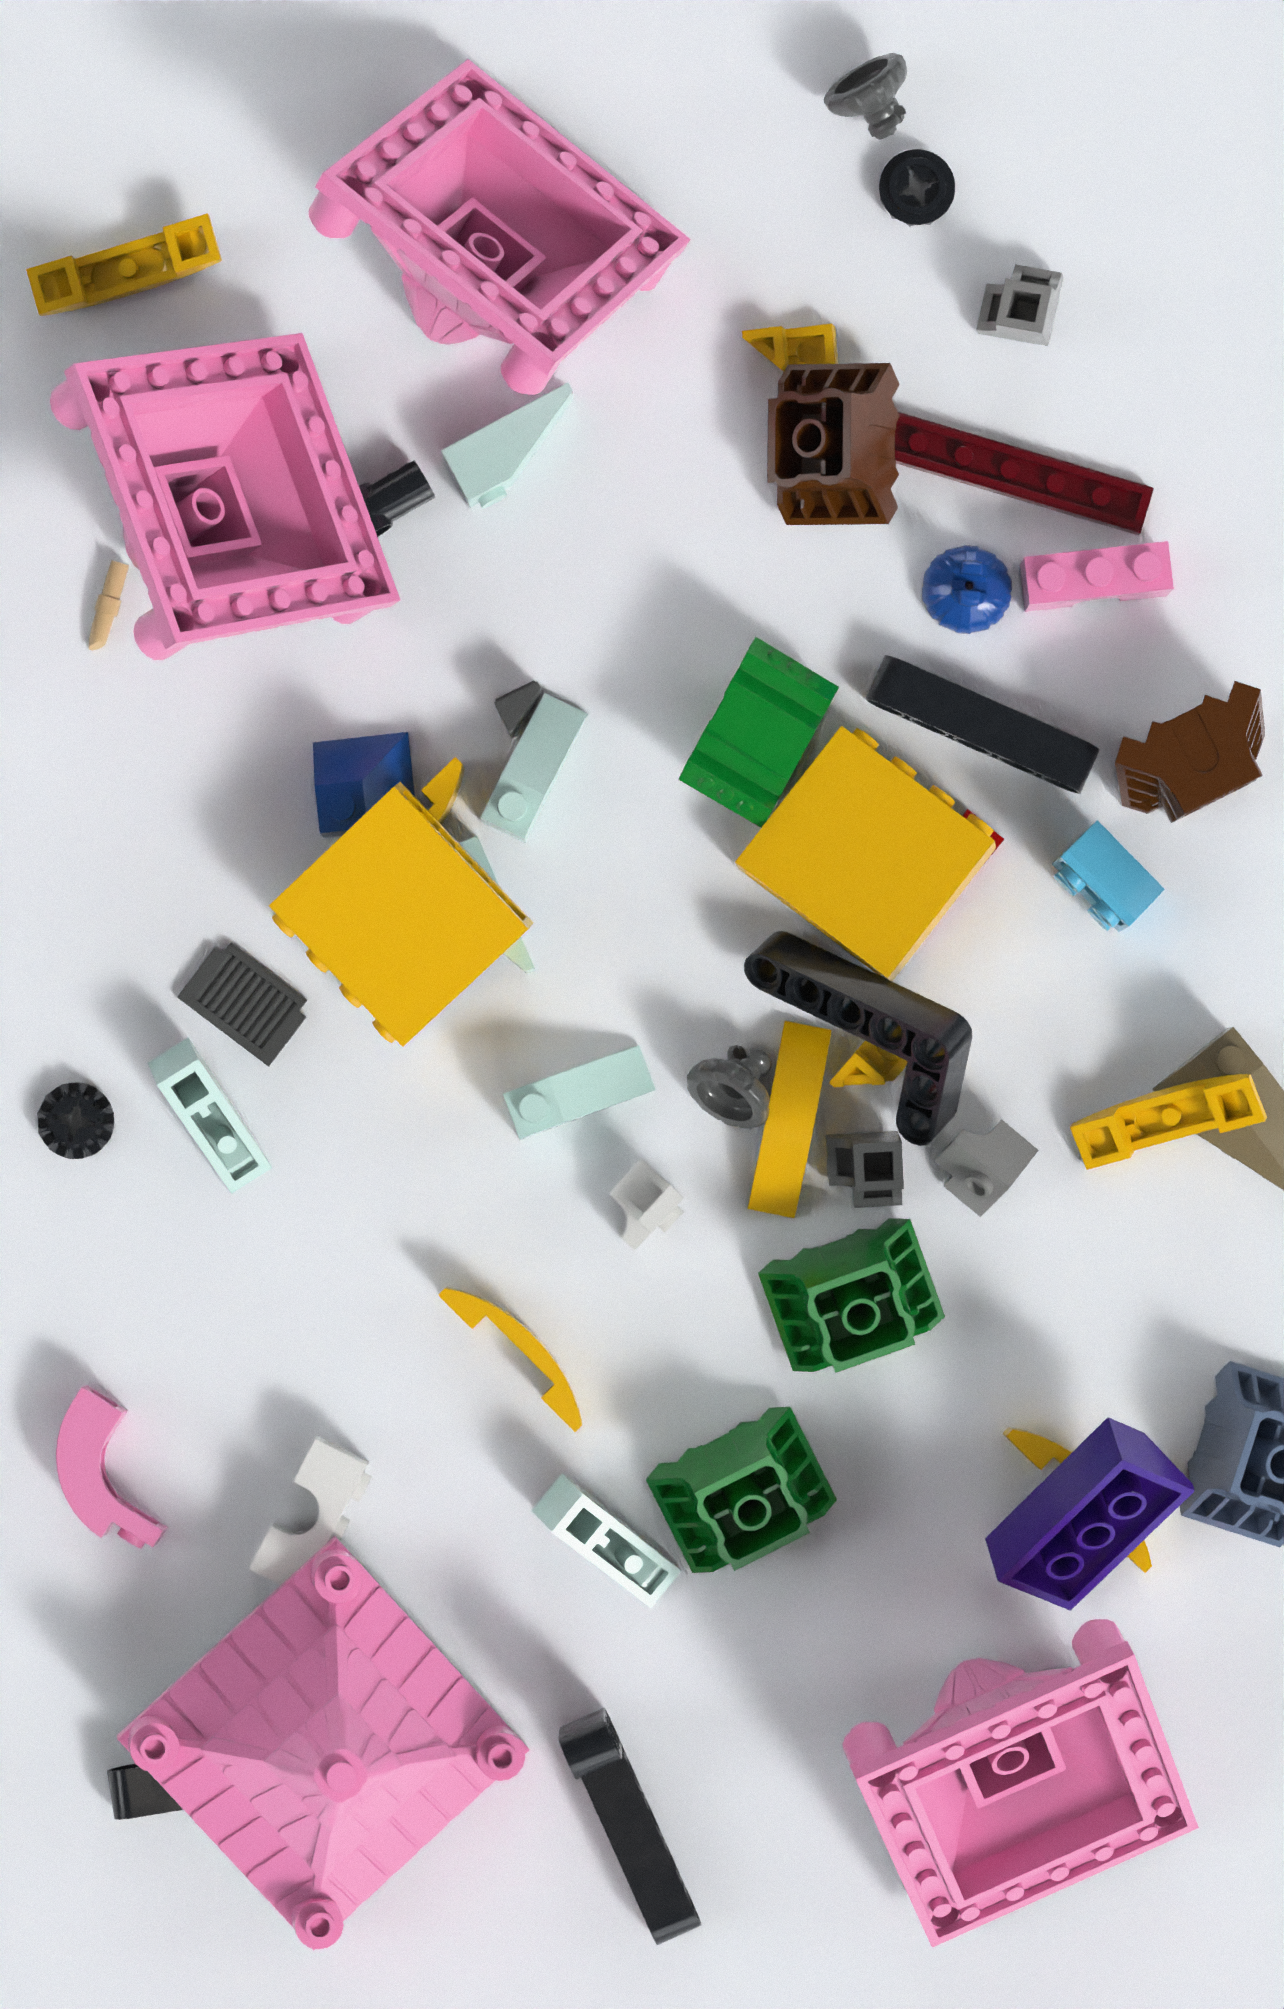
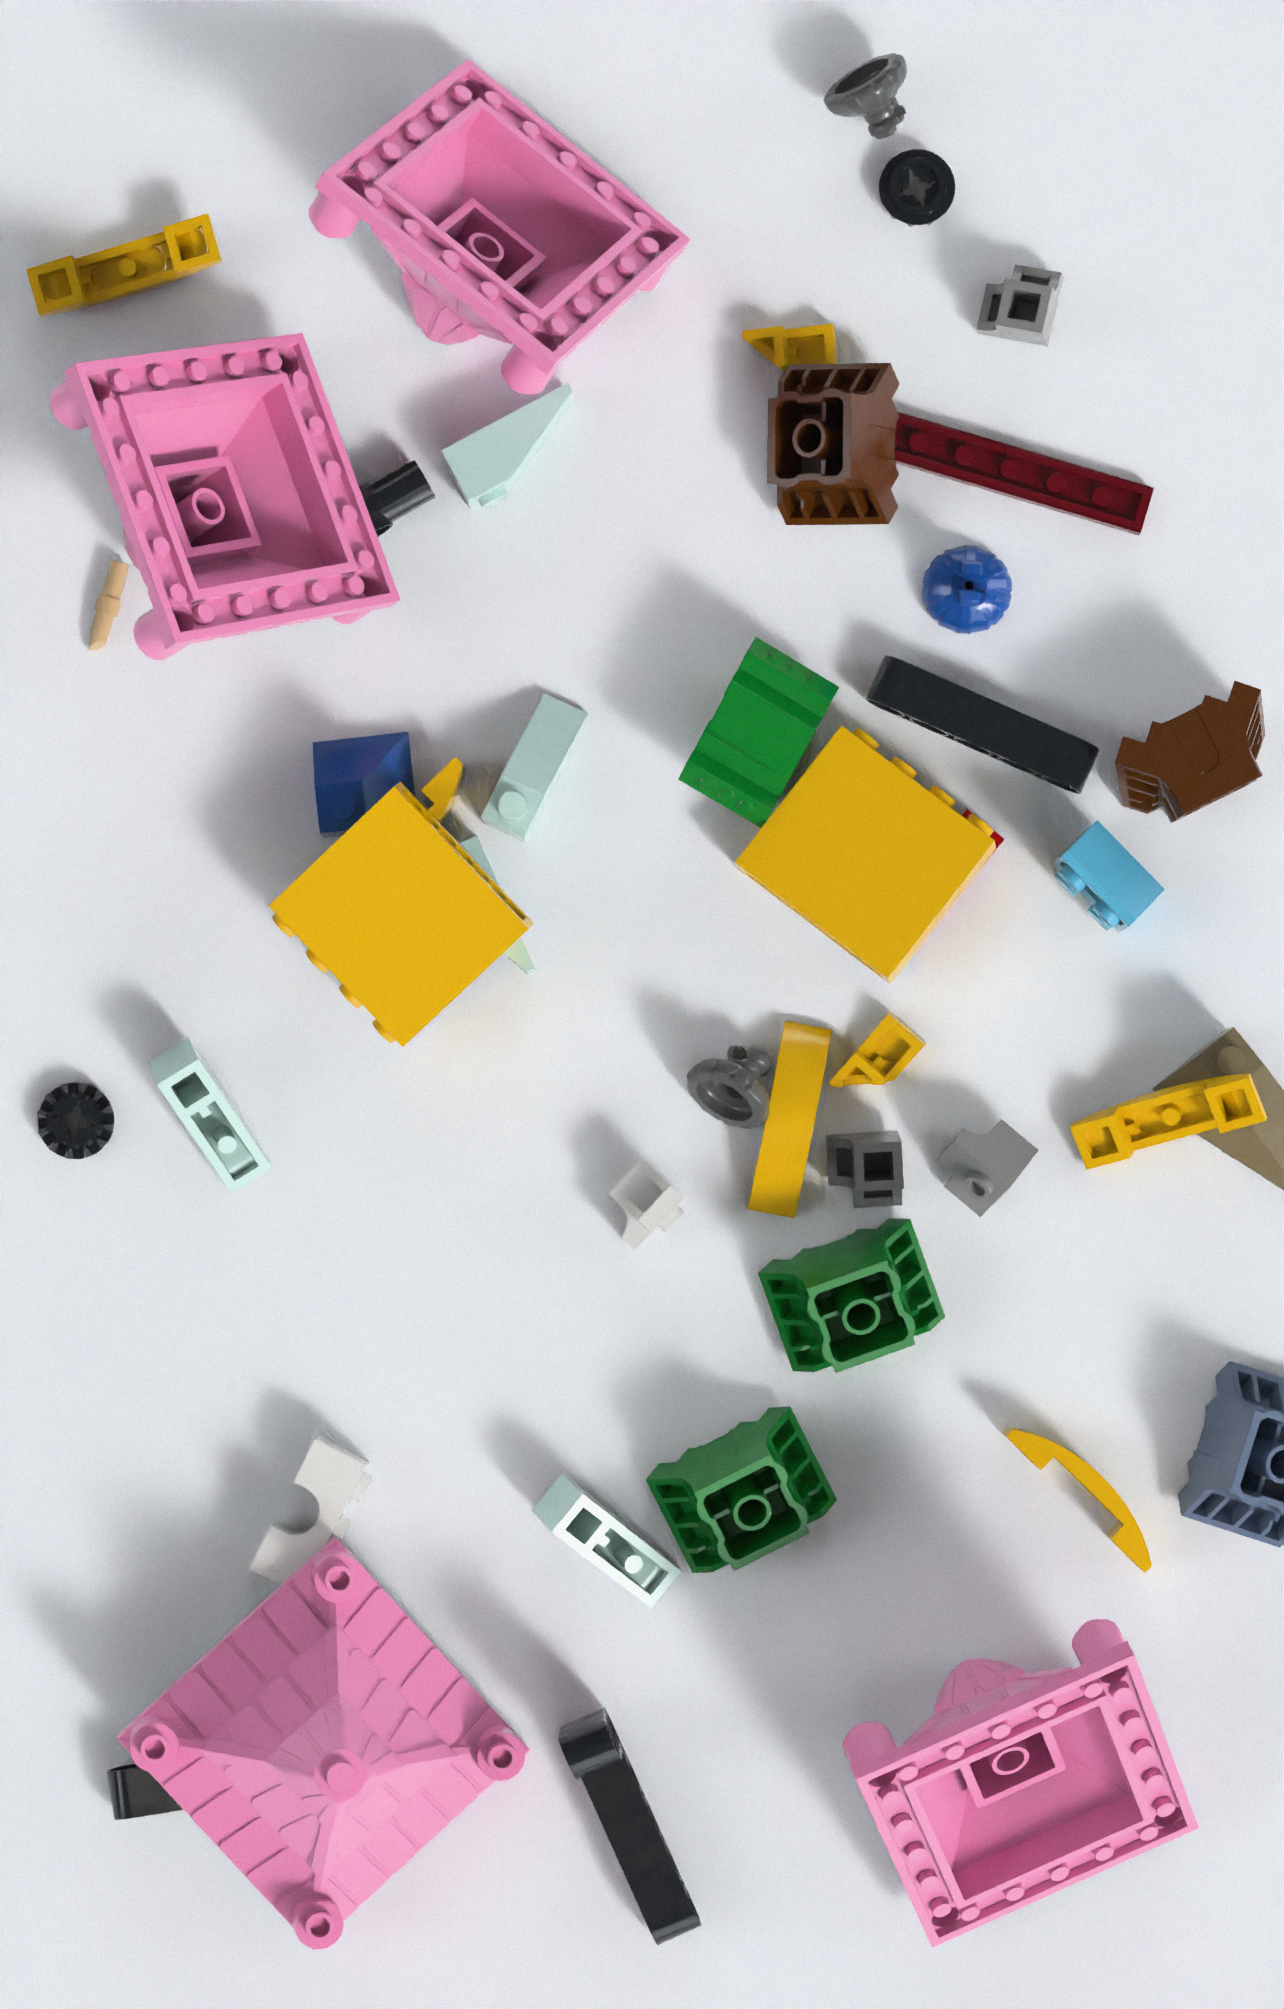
(83, 1472): bright pink arch -> none
(245, 1002): dark grey window -> none
(516, 705): dark grey slope -> none
(560, 1395): yellow slope -> none
(578, 1092): light aqua slope -> none
(880, 1012): black beam -> none
(1087, 1515): dark purple slope -> none
(1095, 574): bright pink arch -> none

